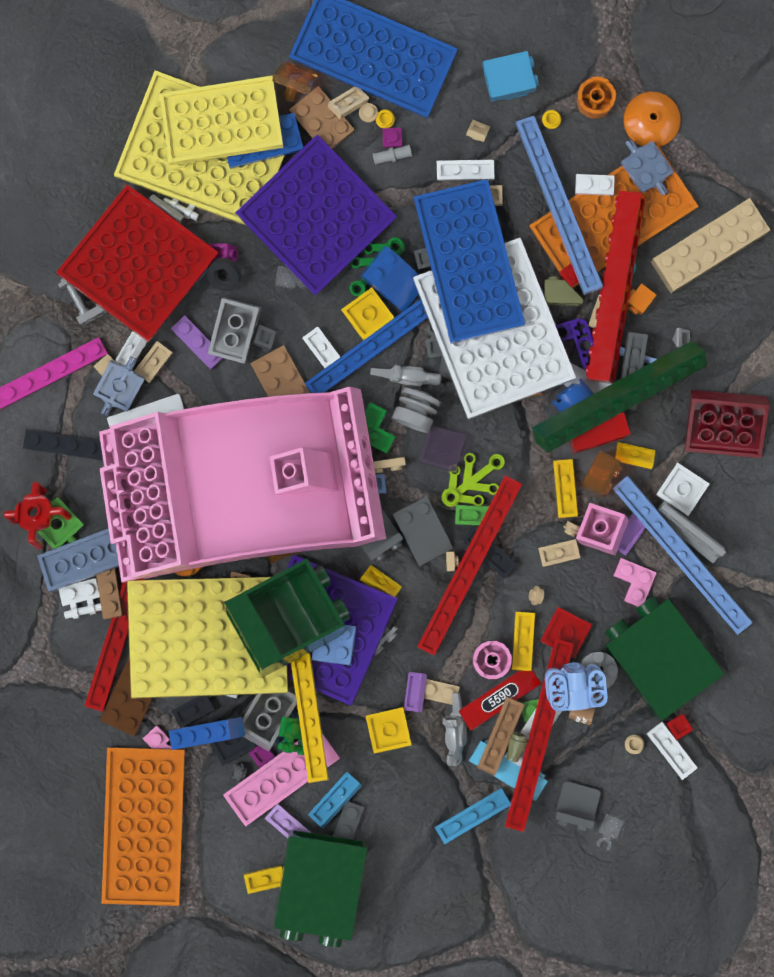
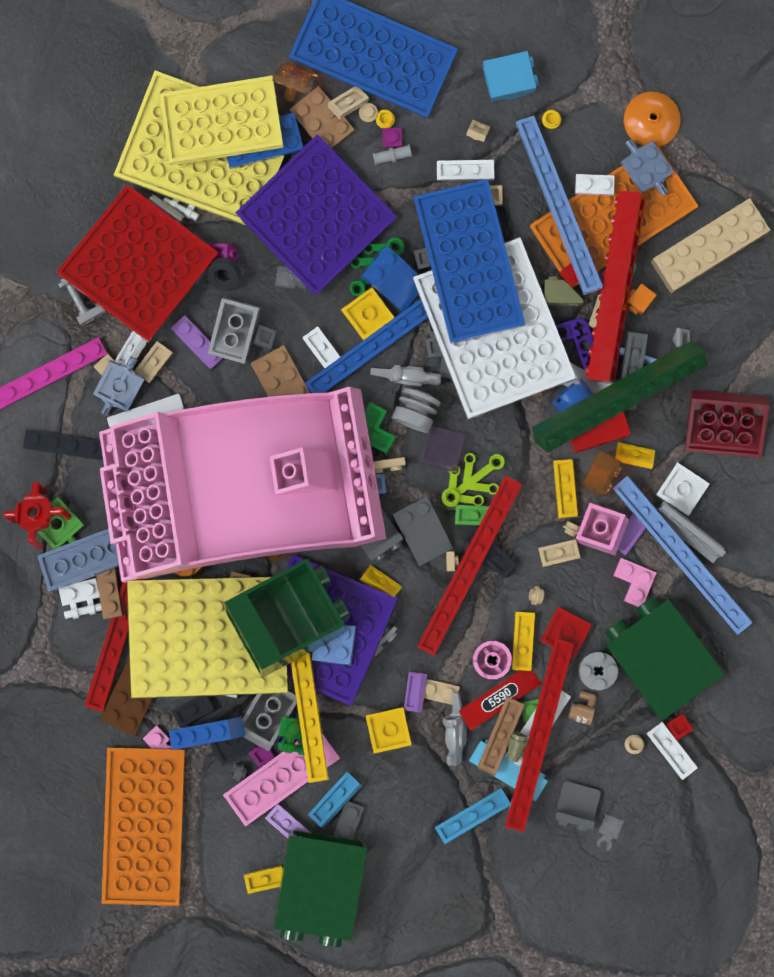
(575, 687): light blue piece -> none
(590, 107): orange brick -> none

